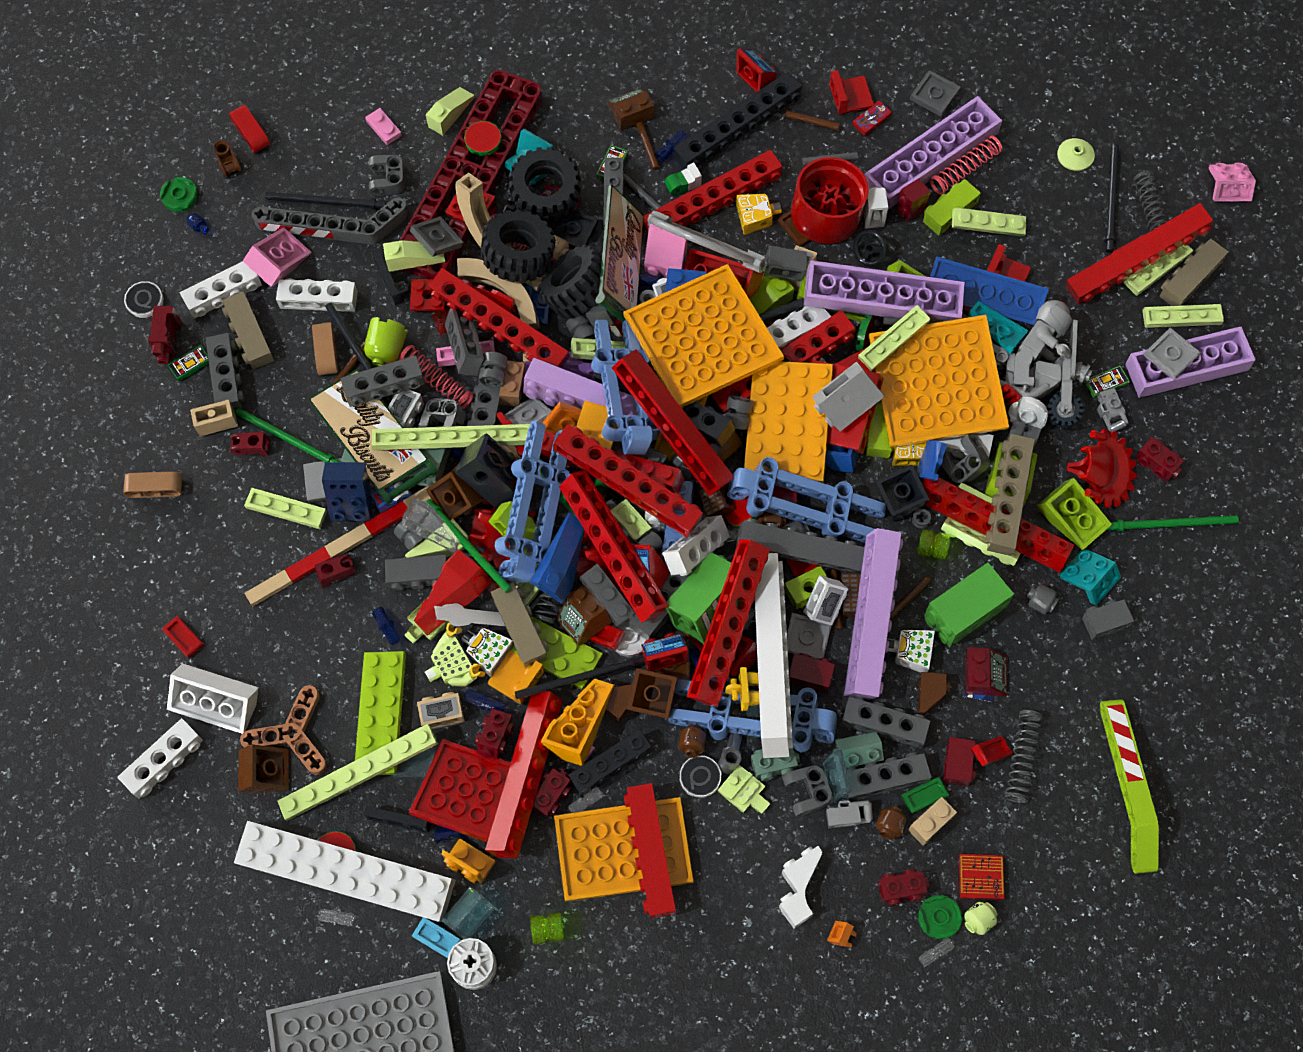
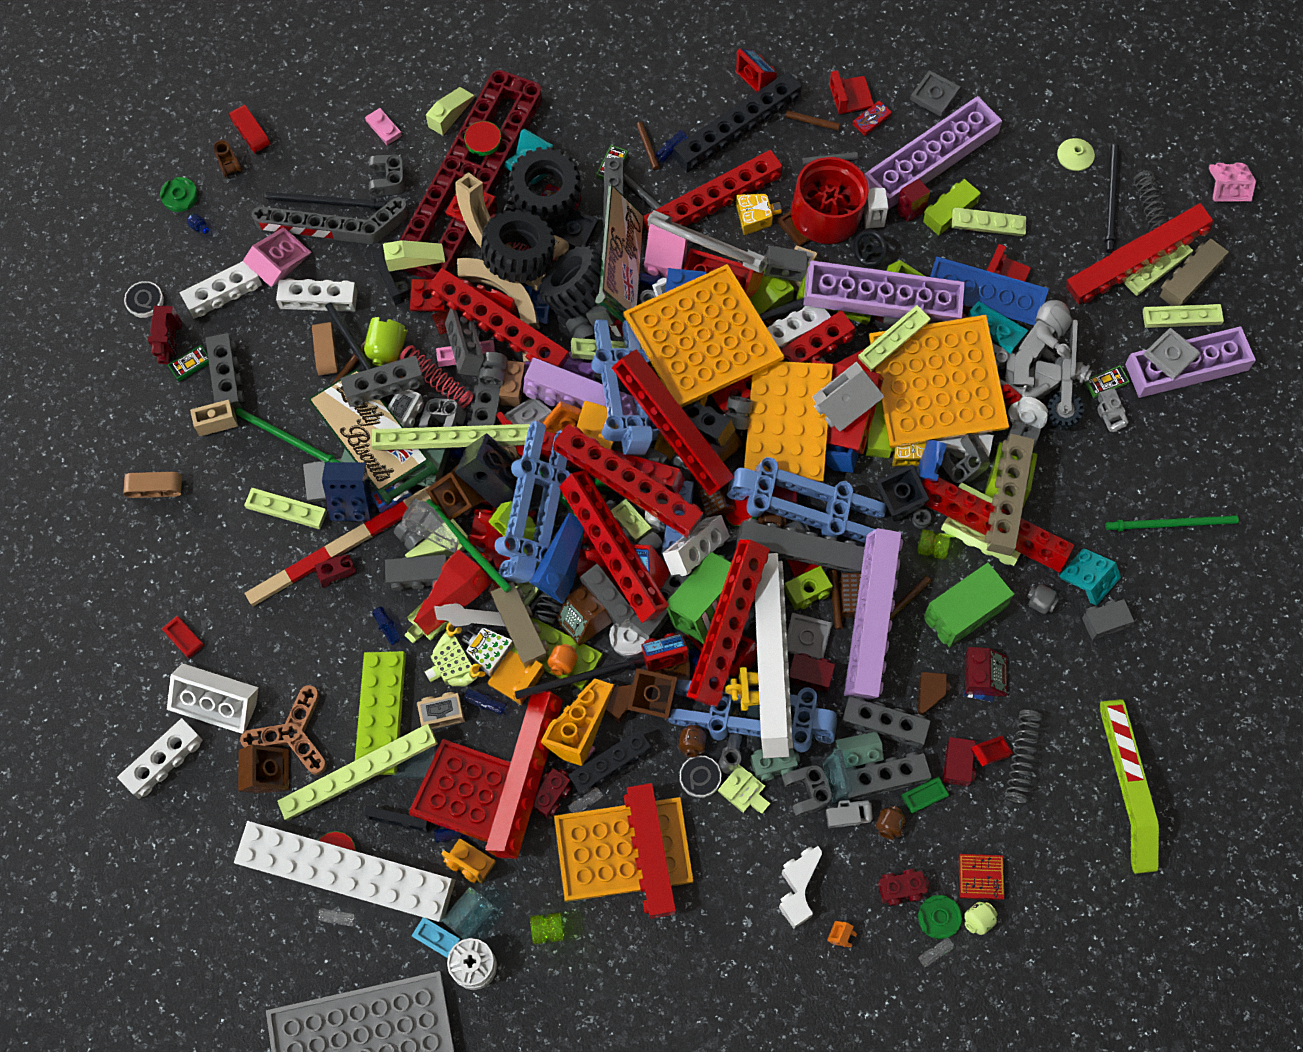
(248, 331): dark tan brick -> none
(250, 443): dark red leg -> none
(436, 236): dark grey plate -> none
(493, 736): dark red brick -> none
(562, 659): none -> orange head
(609, 637): red tile -> none
(631, 108): reddish brown slope -> none
(684, 180): leg -> none
(825, 600): white brick -> none
(865, 329): green tile -> none
(913, 649): white torso -> none
(932, 821): tan brick -> none
(991, 150): coral piece -> none
(1074, 513): lime slope -> none
(1106, 468): red piece -> none
(1160, 459): dark red brick -> none

